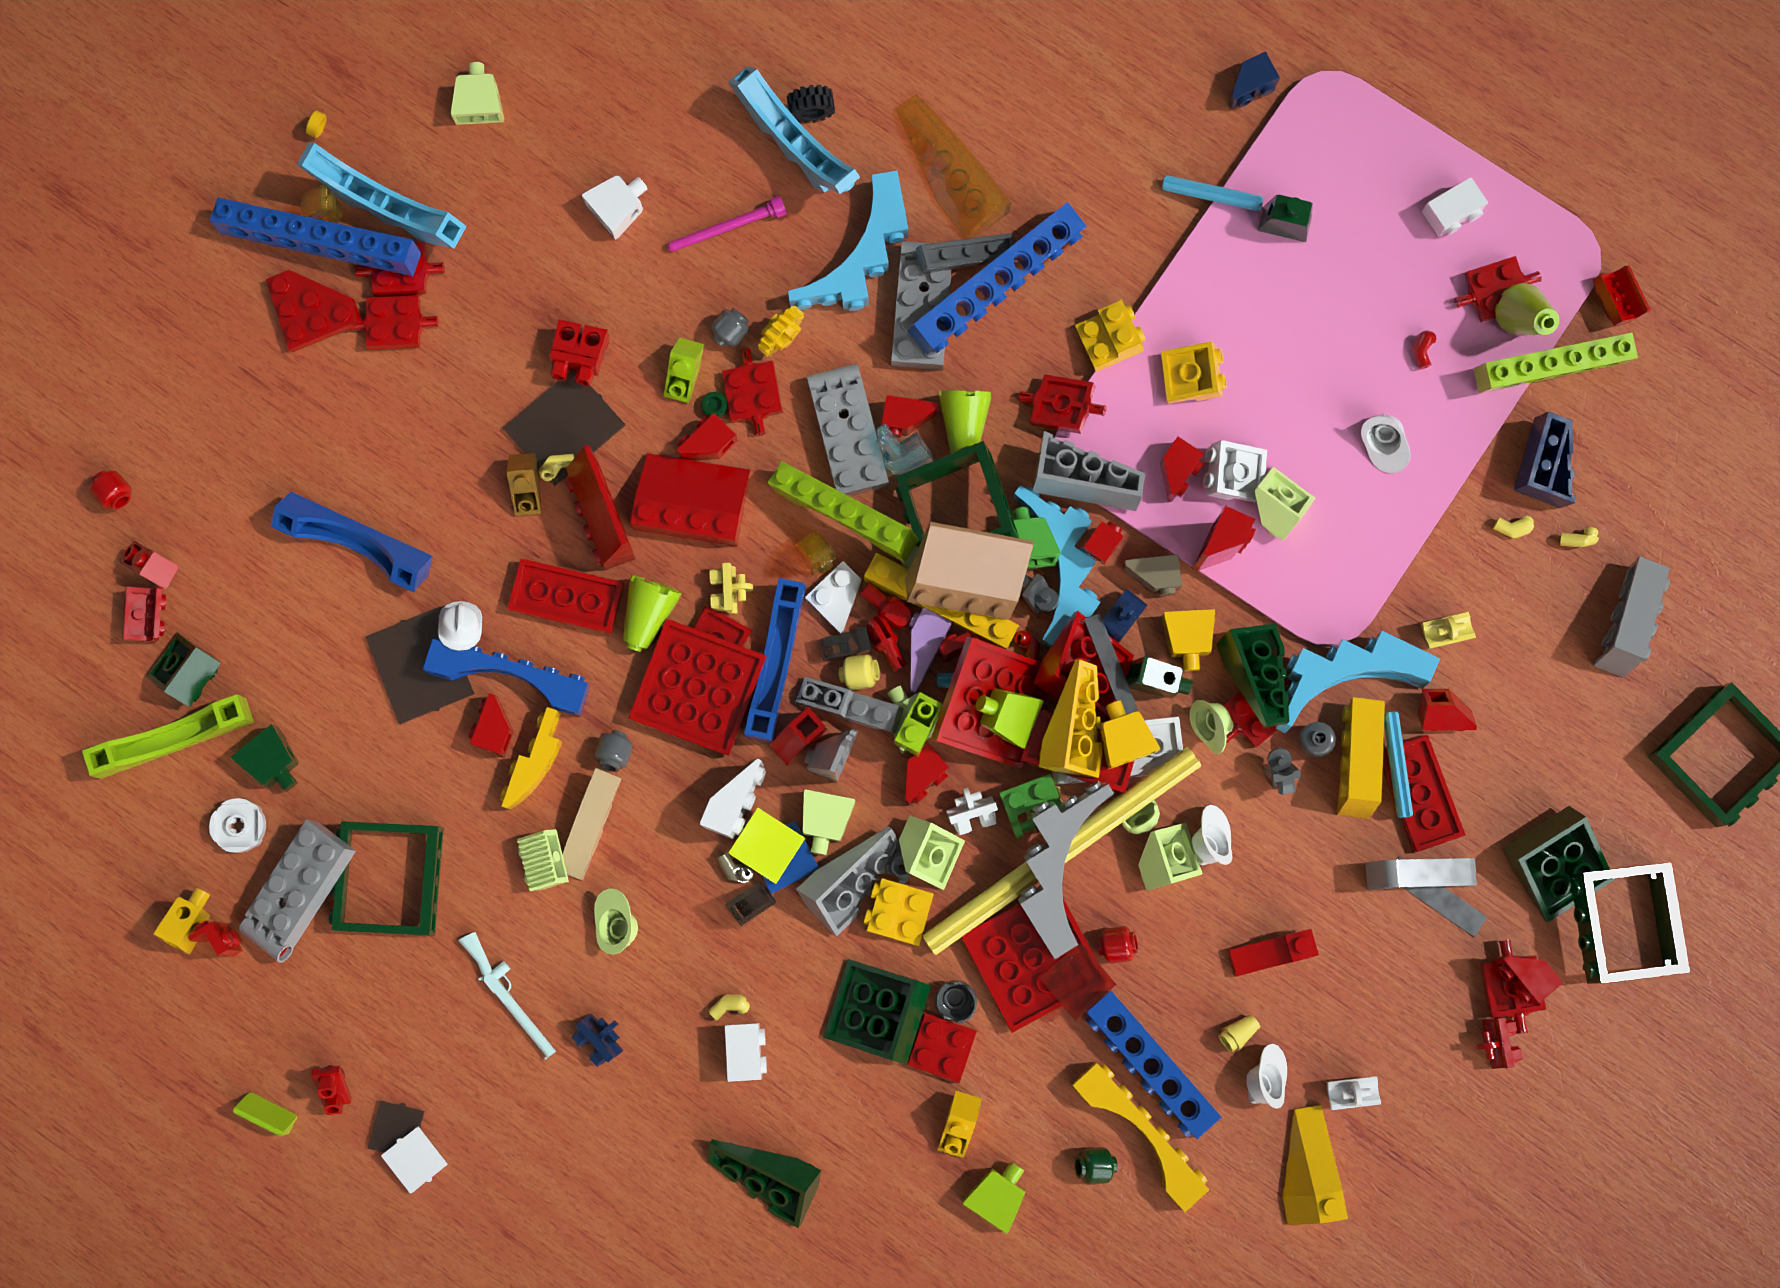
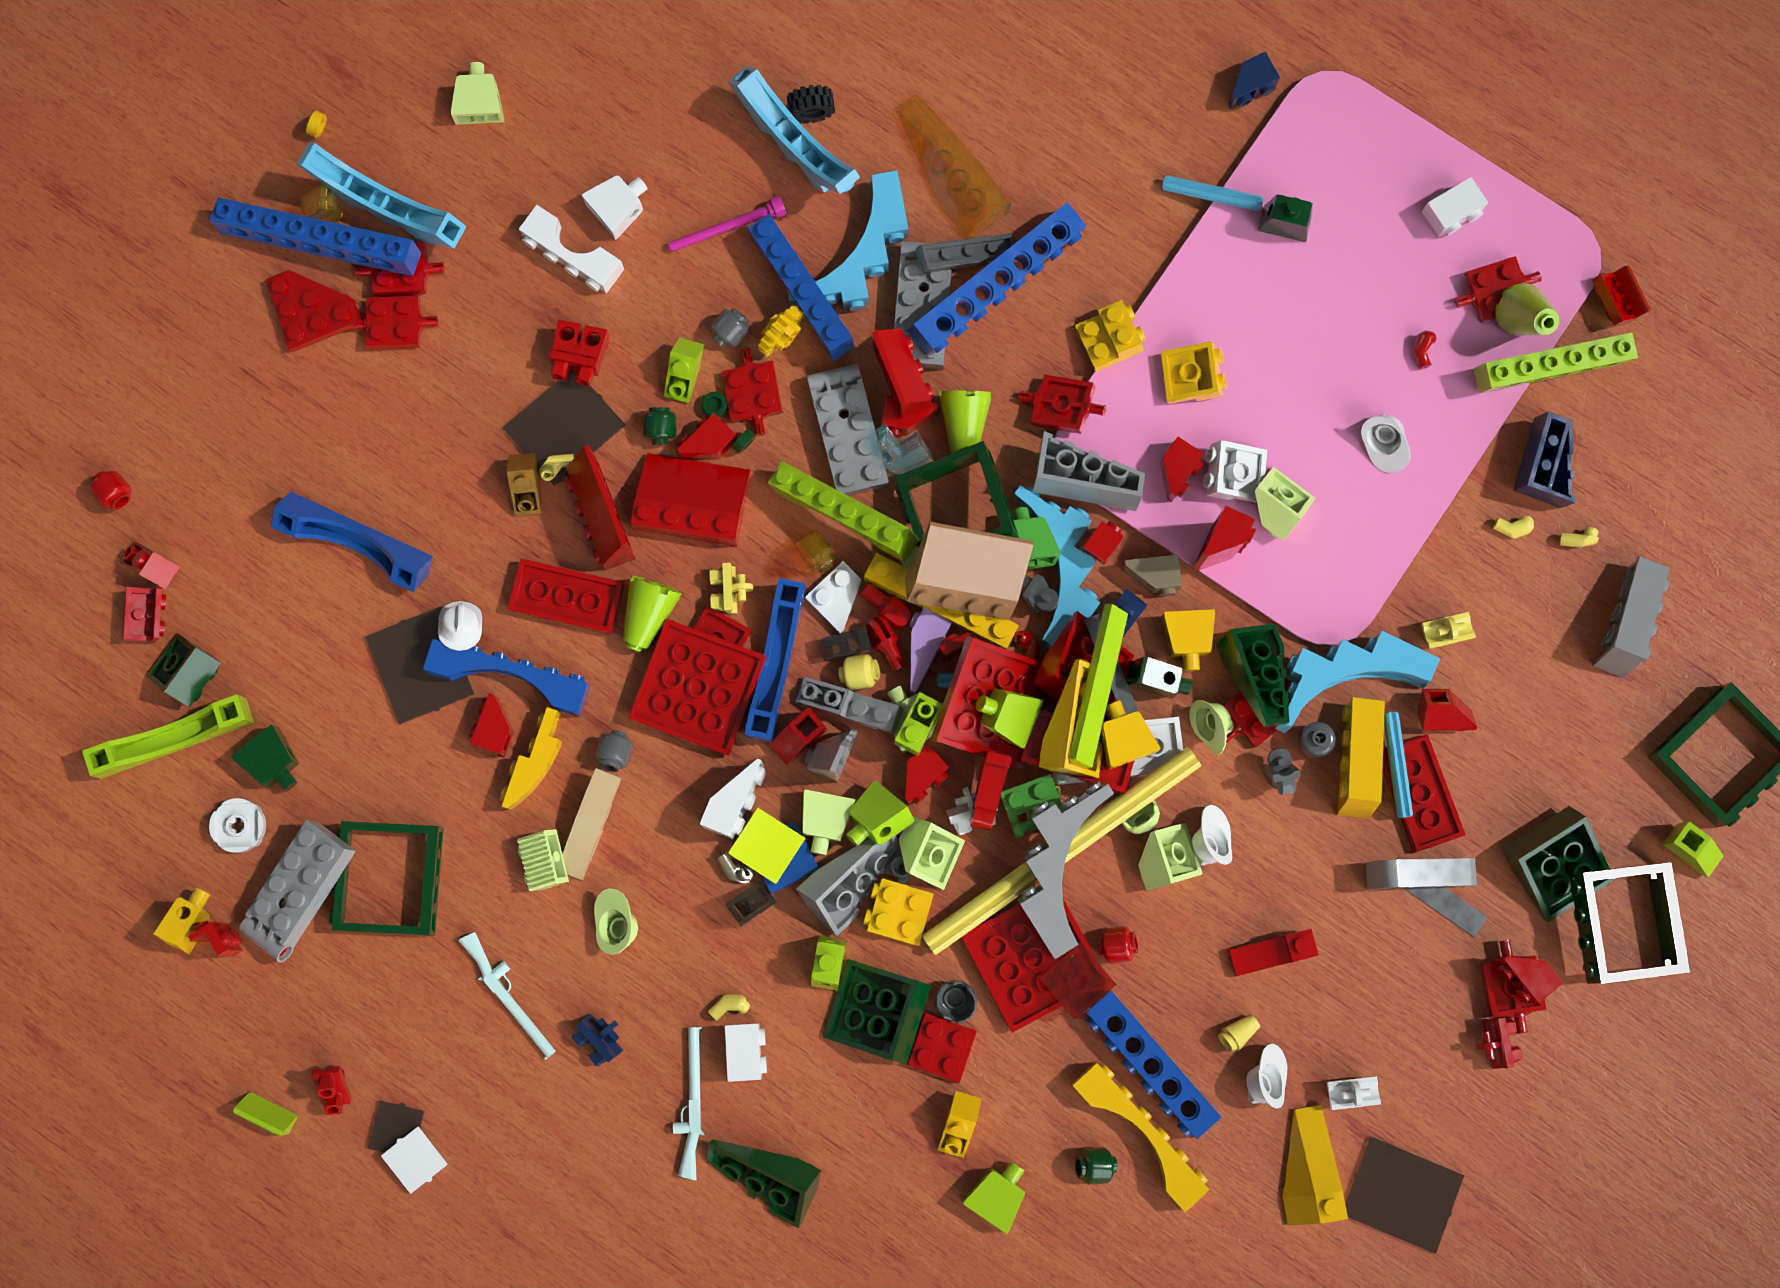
(596, 267): none -> white arch
(659, 424): none -> dark green head
(693, 1127): none -> light aqua piece
(743, 441): none -> dark green tile
(802, 287): none -> blue arch
(828, 963): none -> lime torso
(878, 816): none -> lime torso
(901, 371): none -> red slope
(989, 789): none -> red leg
(1098, 686): none -> lime tile
(1403, 1195): none -> clear smoke piece
(1694, 847): none -> lime slope

